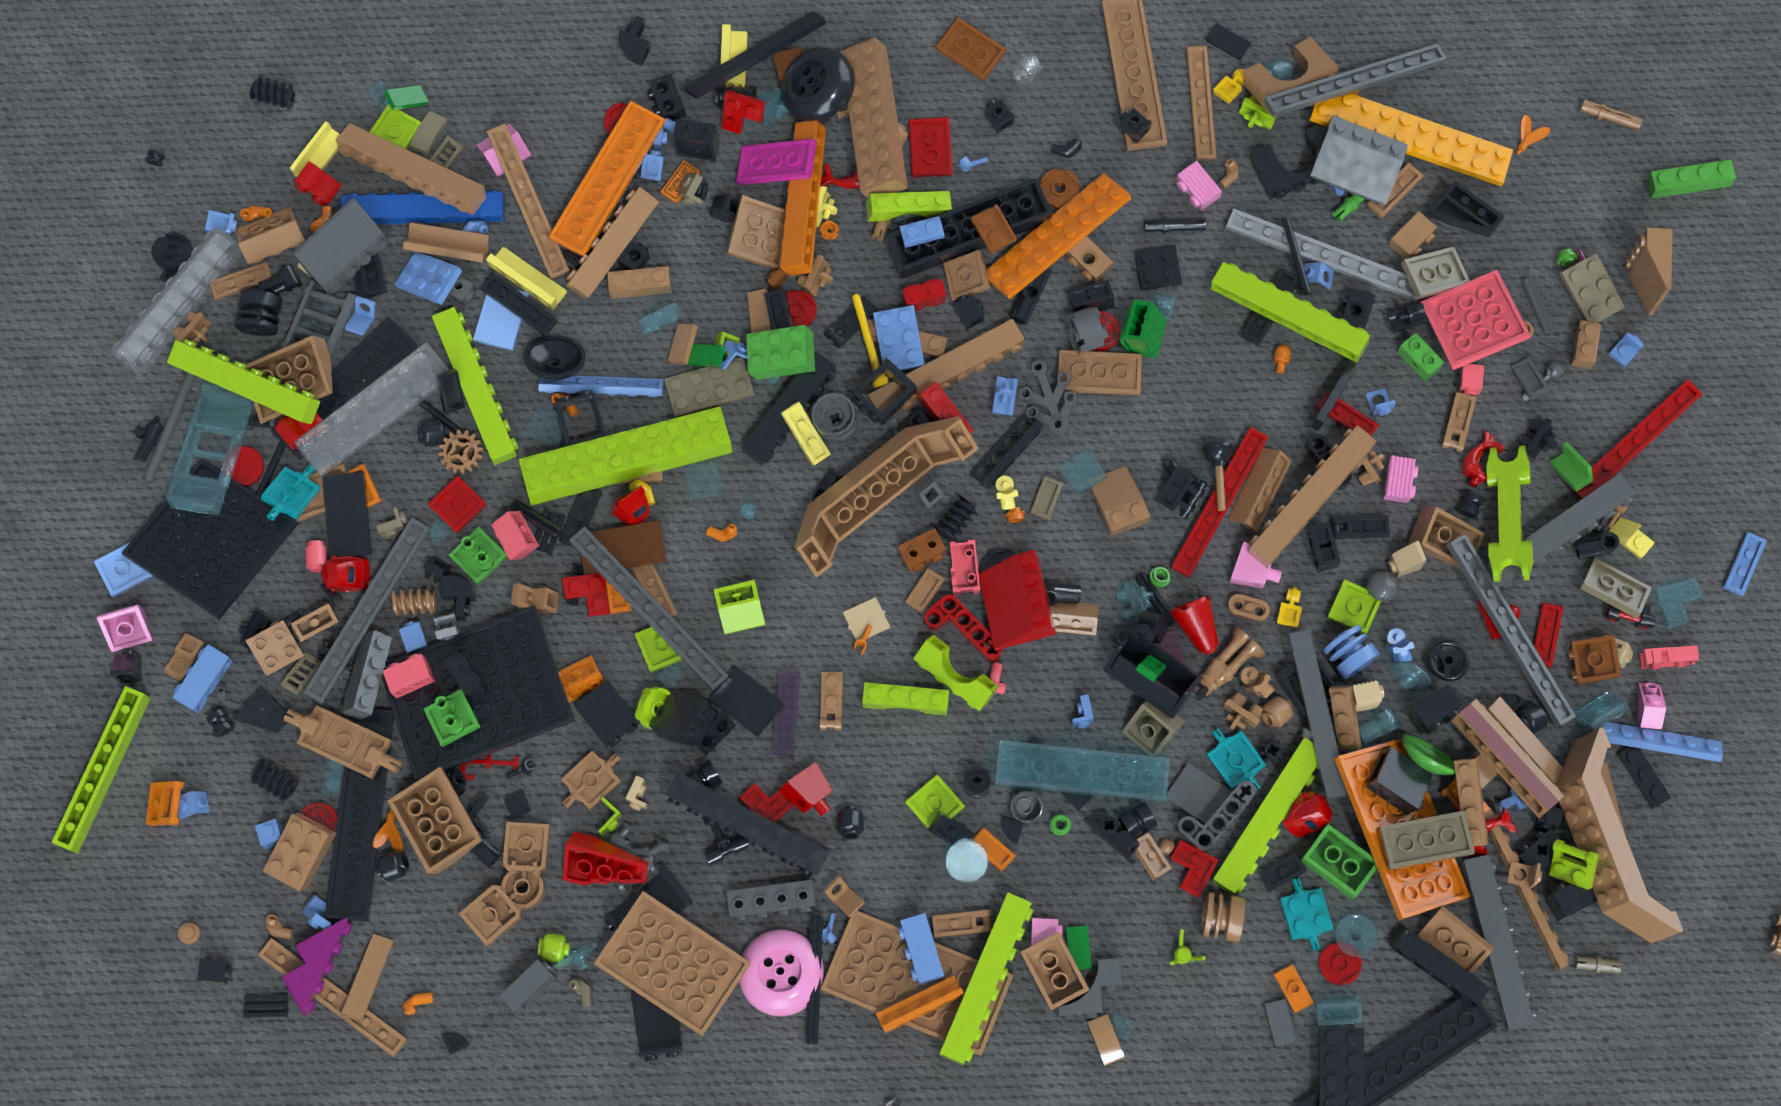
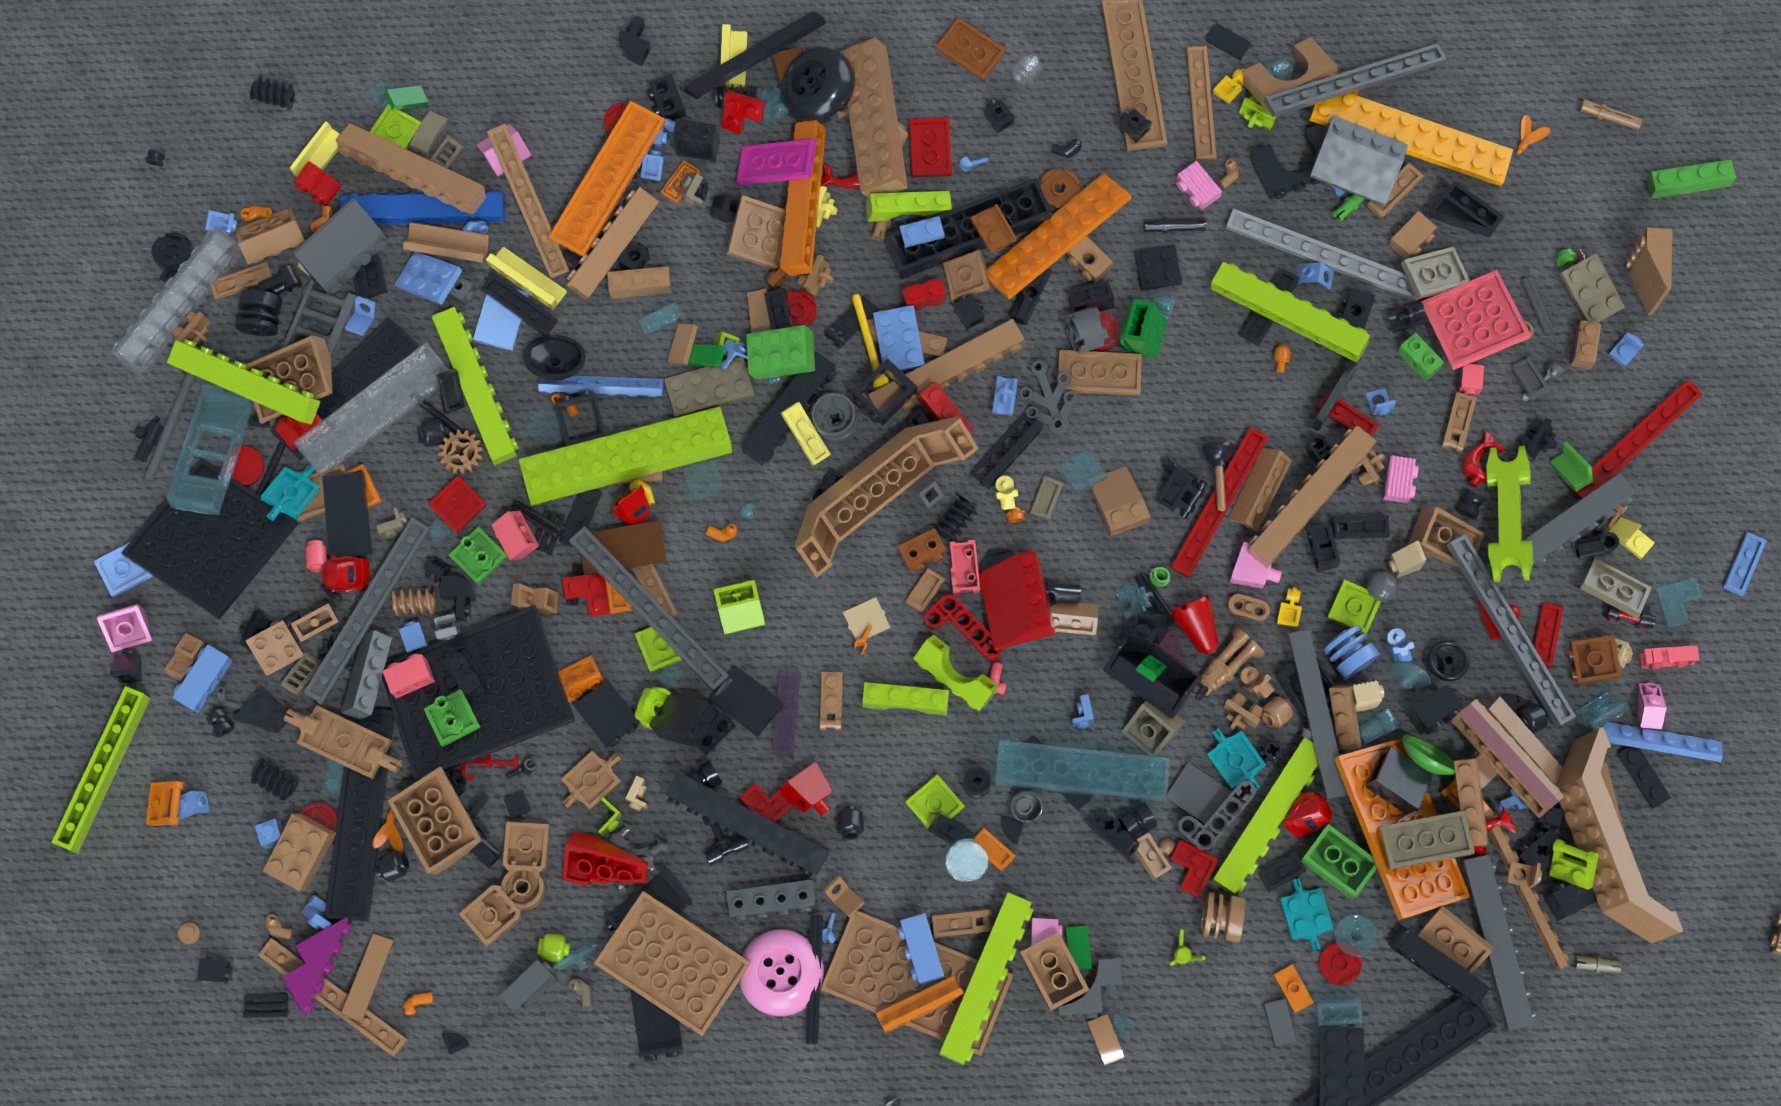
(829, 225): orange plate -> none
(1063, 818): bright green plate -> none
(1296, 256): black bar -> none

